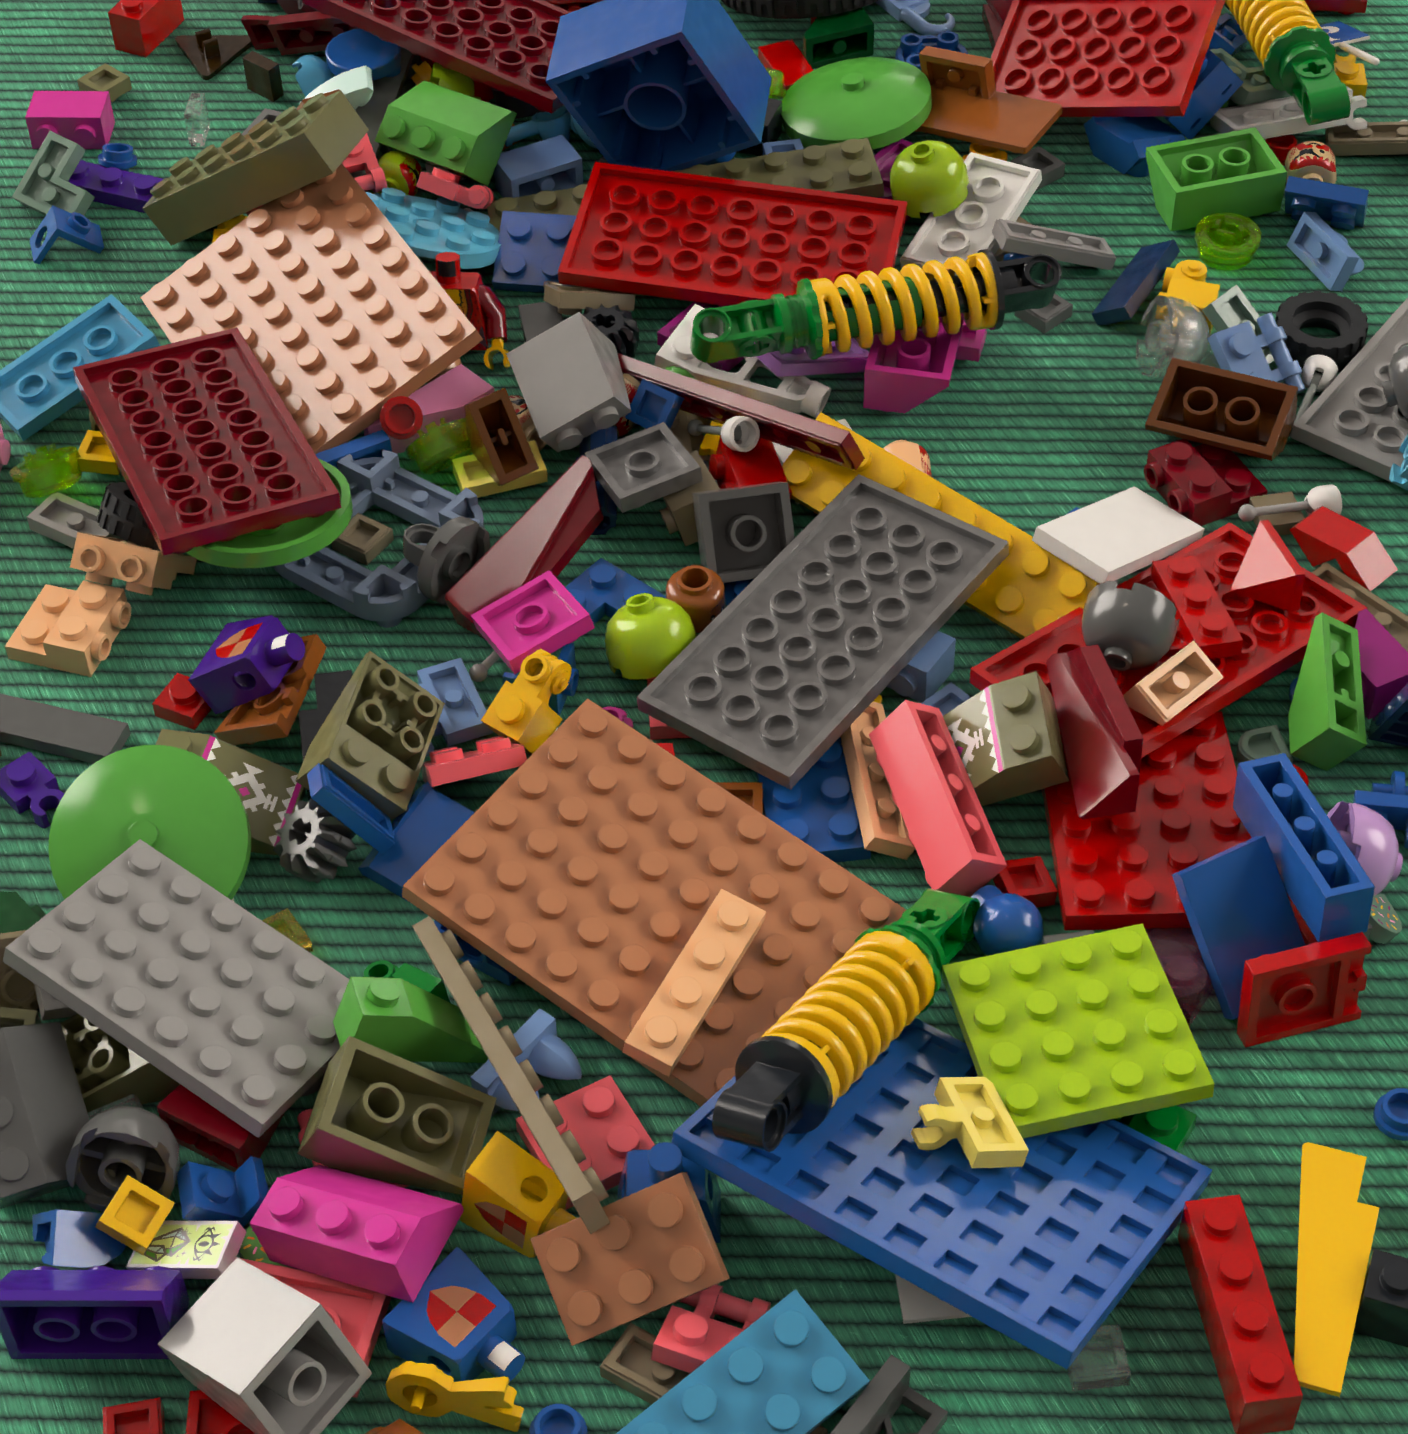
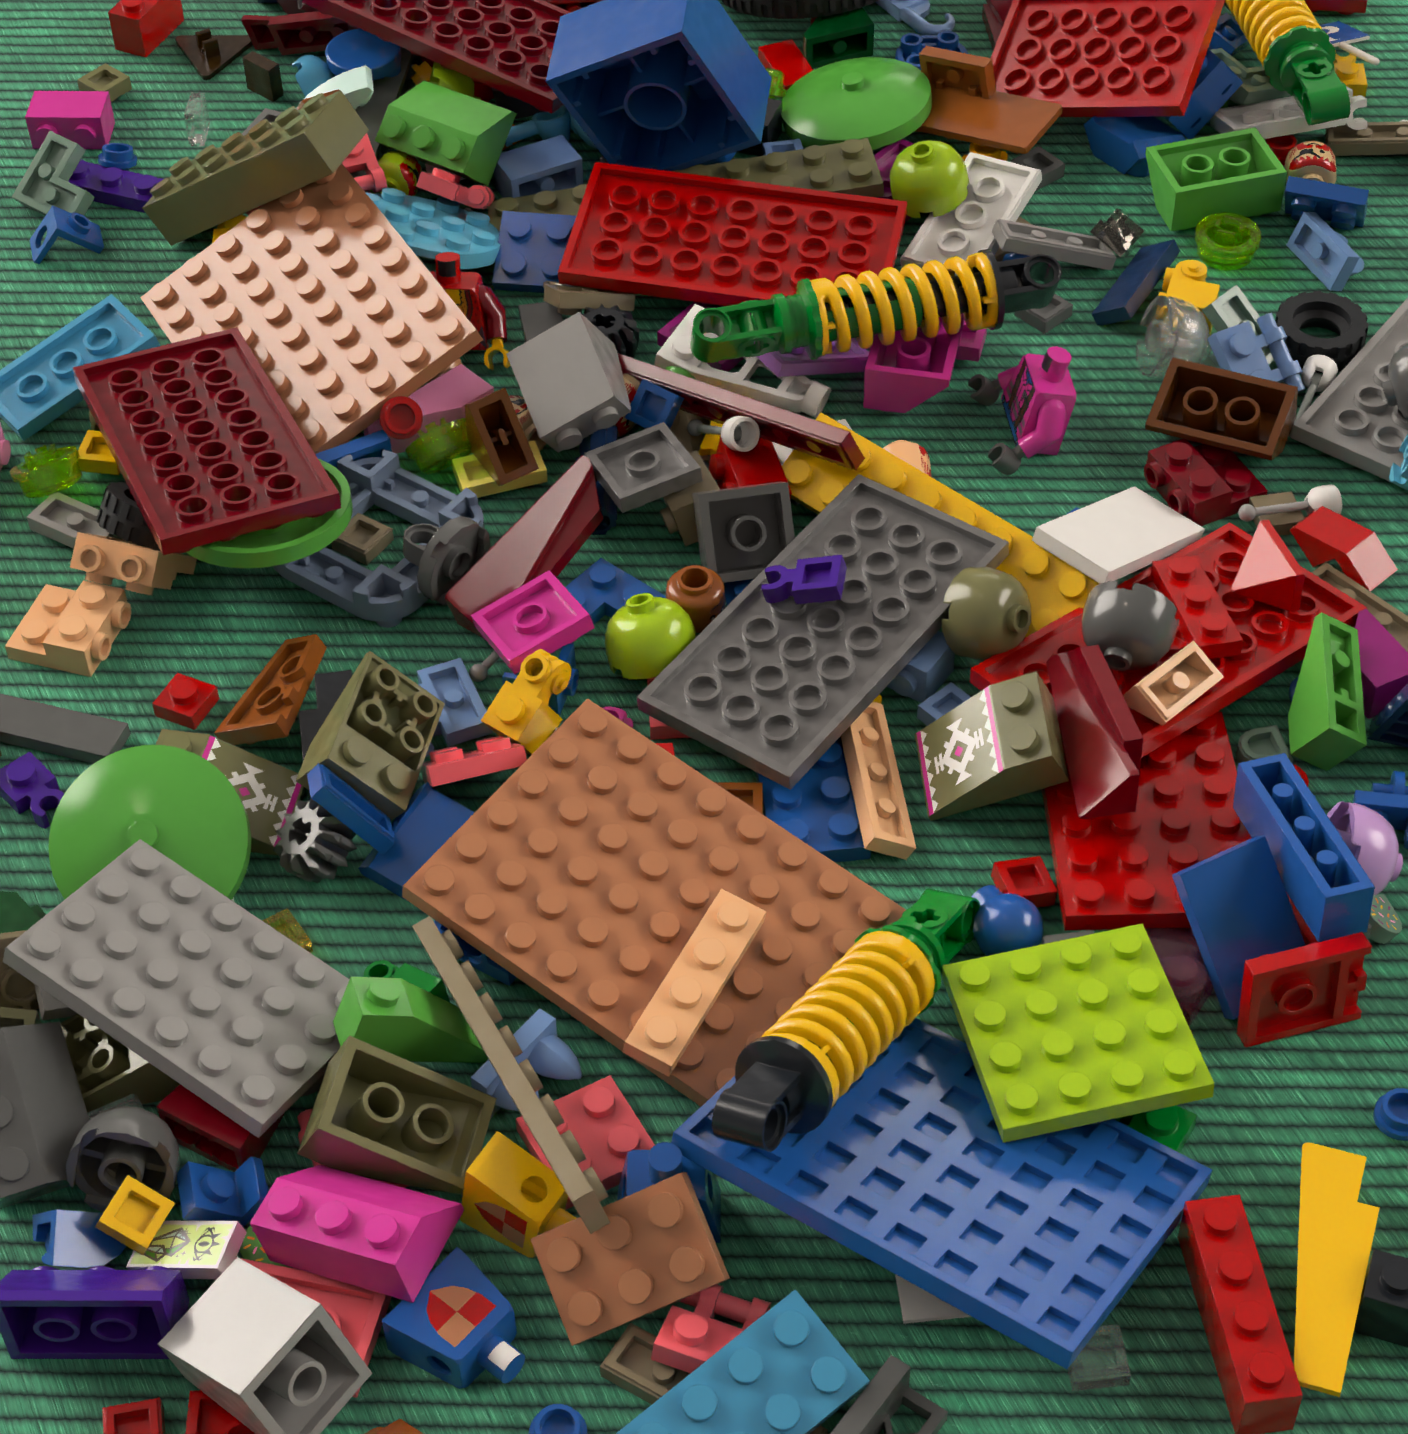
(246, 662): dark purple torso -> none
(432, 1393): yellow piece -> none
(810, 582): none -> dark purple plate
(936, 799): coral brick -> none
(977, 1118): light yellow plate -> none
(985, 613): none -> olive cylinder
(1036, 403): none -> dark pink torso
(1118, 232): none -> clear smoke slope

